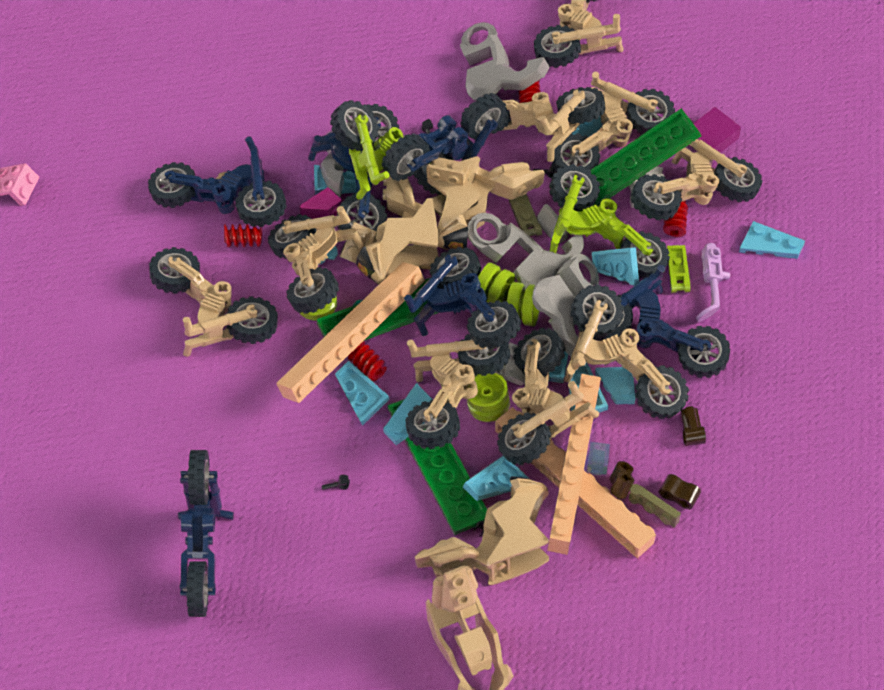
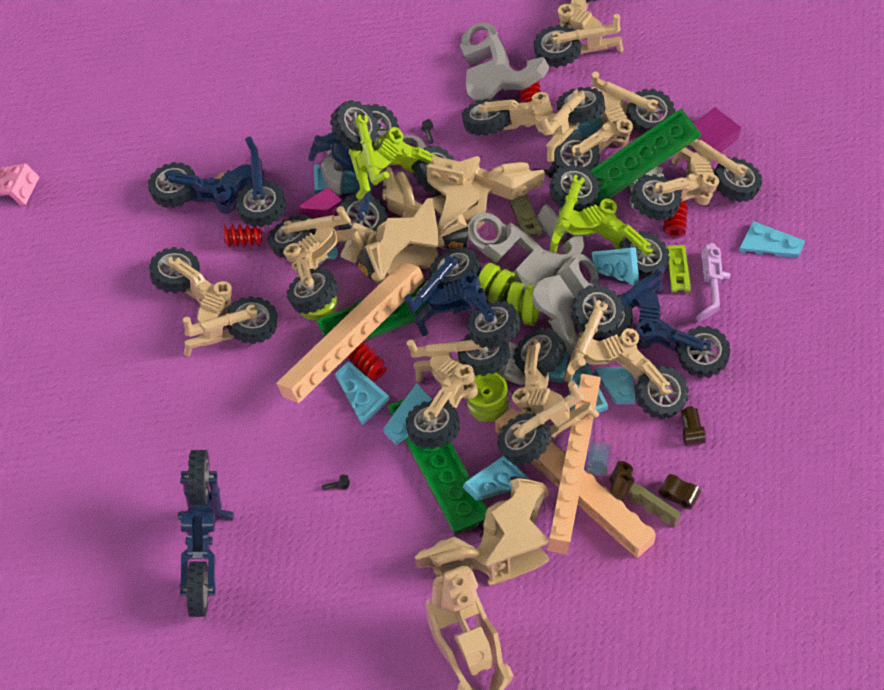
(417, 150): piece -> none

